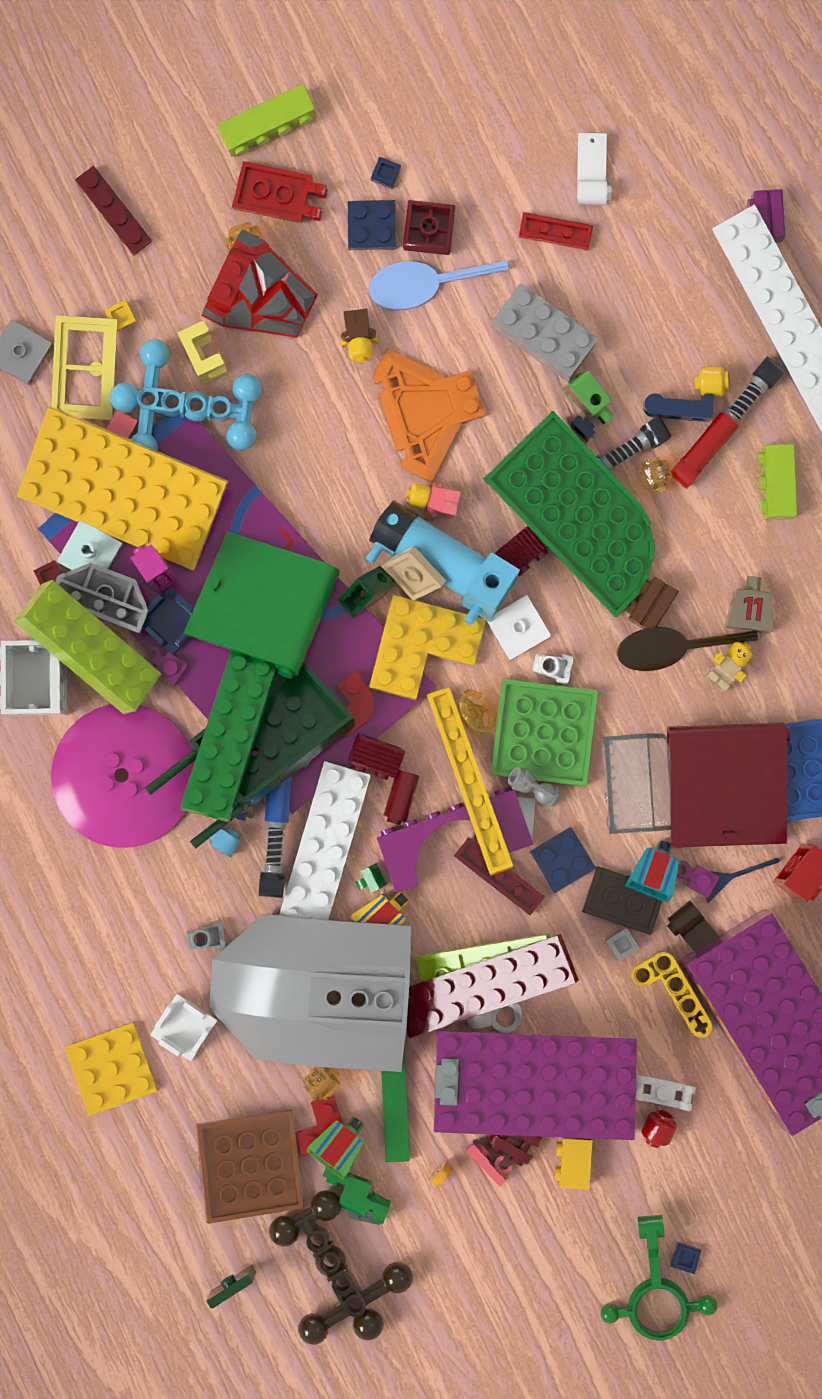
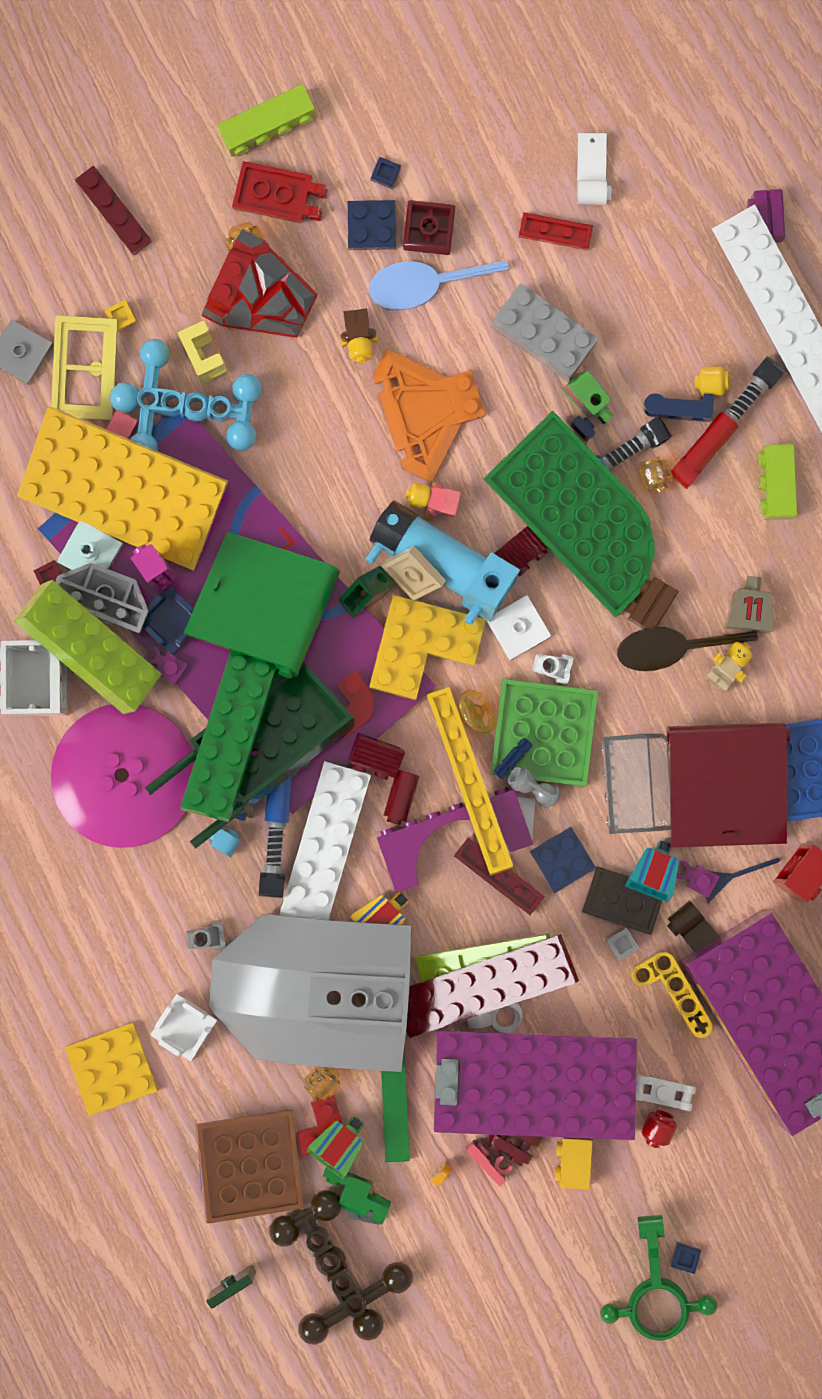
(372, 878): green tile -> none
(513, 758): none -> dark blue axle

